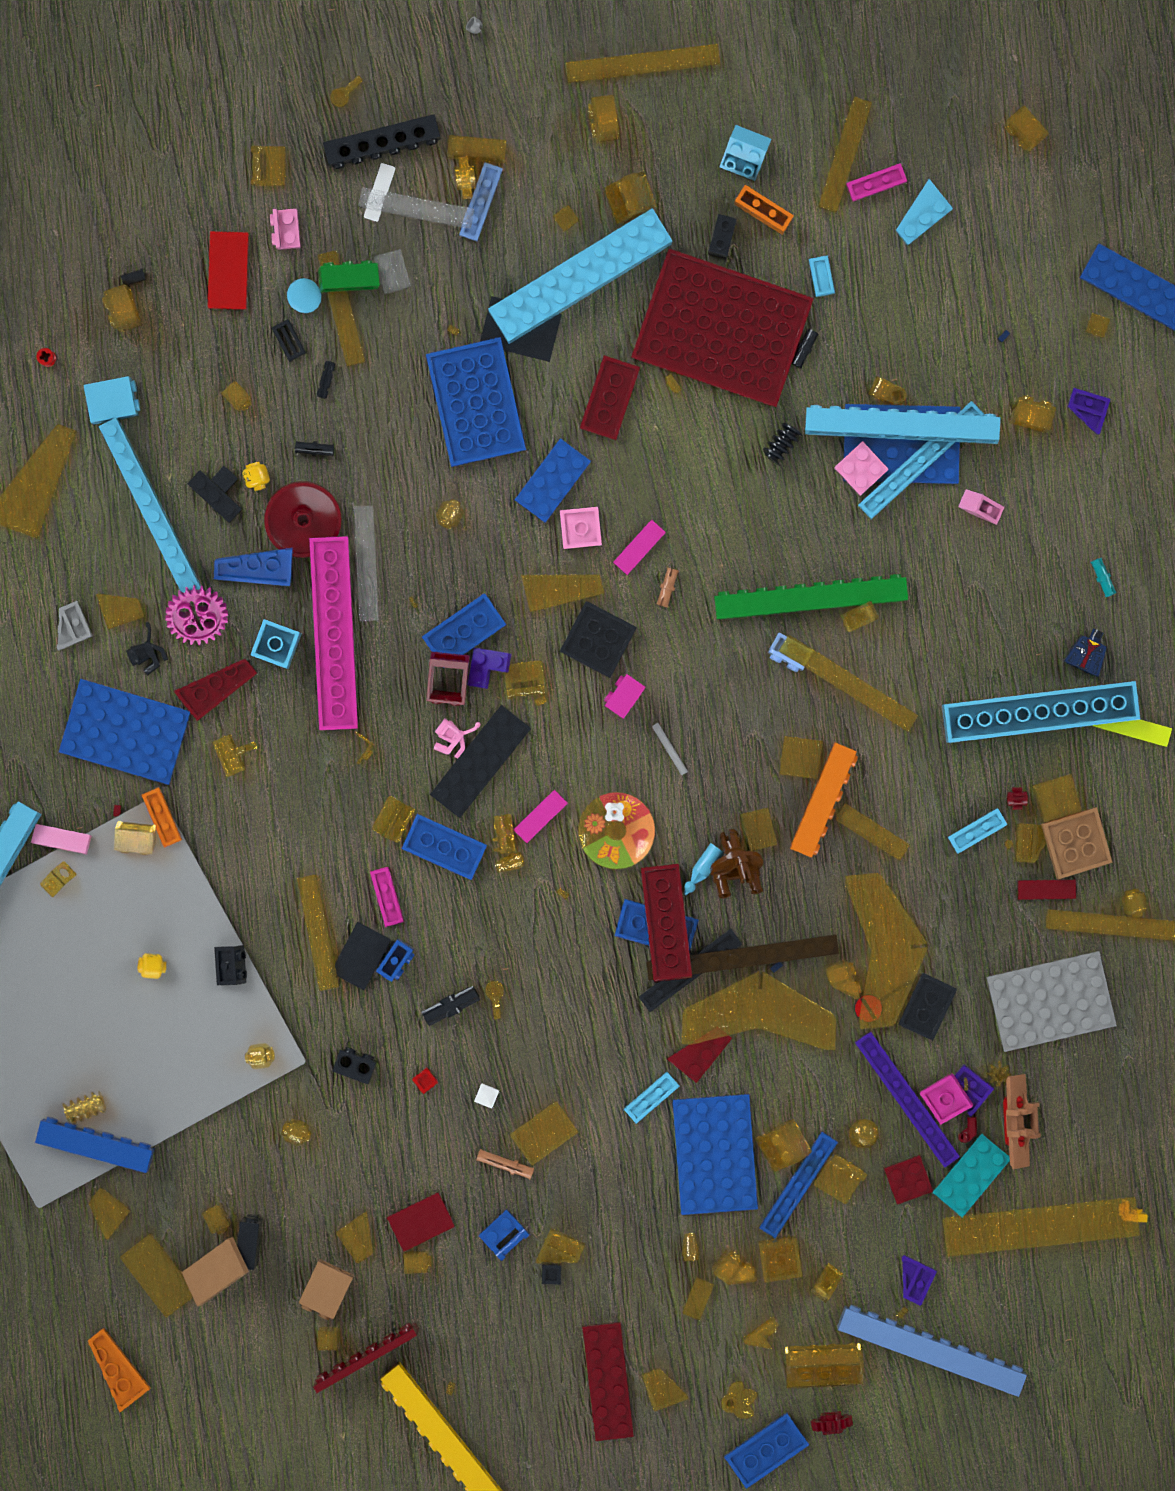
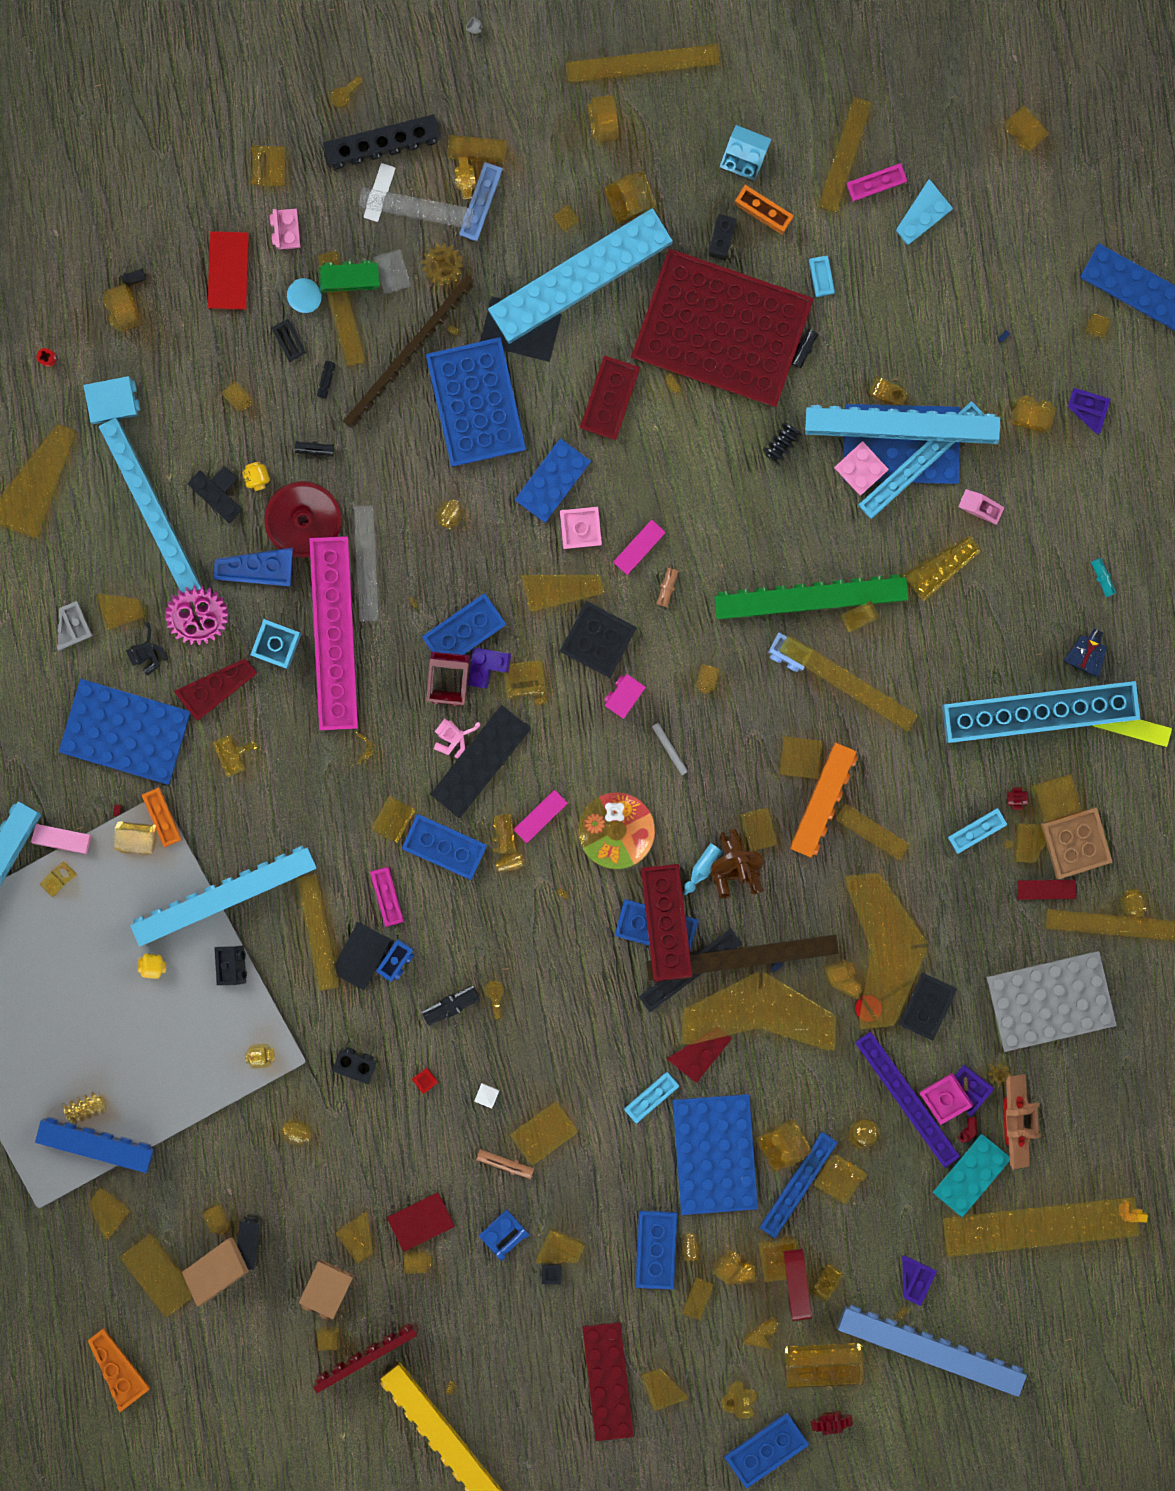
(222, 897): none -> medium azure brick
(404, 359): none -> dark brown plate
(448, 252): none -> clear yellow gear
(656, 1249): none -> blue tile
(707, 678): none -> clear yellow brick
(797, 1285): none -> dark red beam
(908, 1179): dark red plate -> none
(940, 568): none -> clear yellow wing

